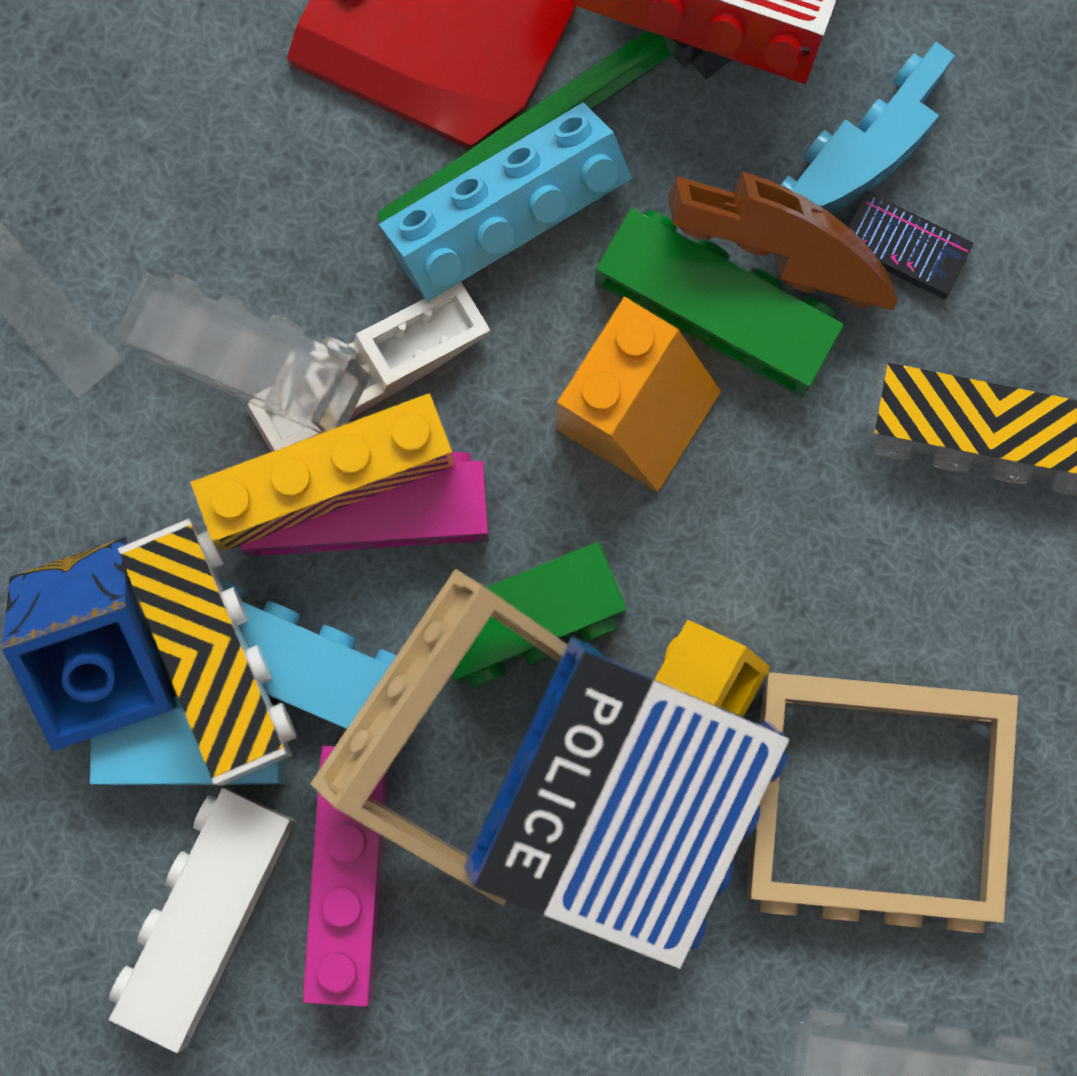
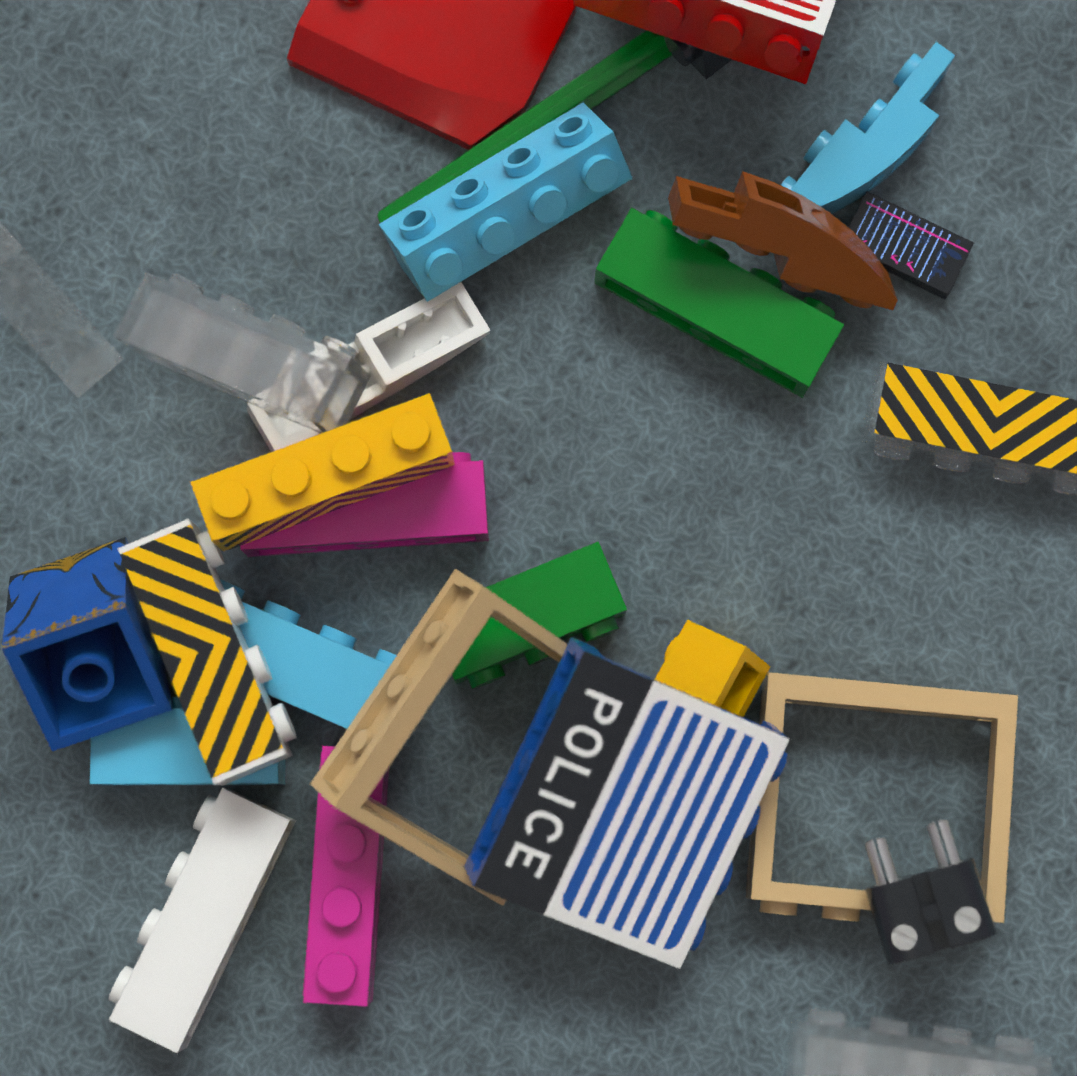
(637, 396): light orange slope -> none
(927, 908): none -> black piece

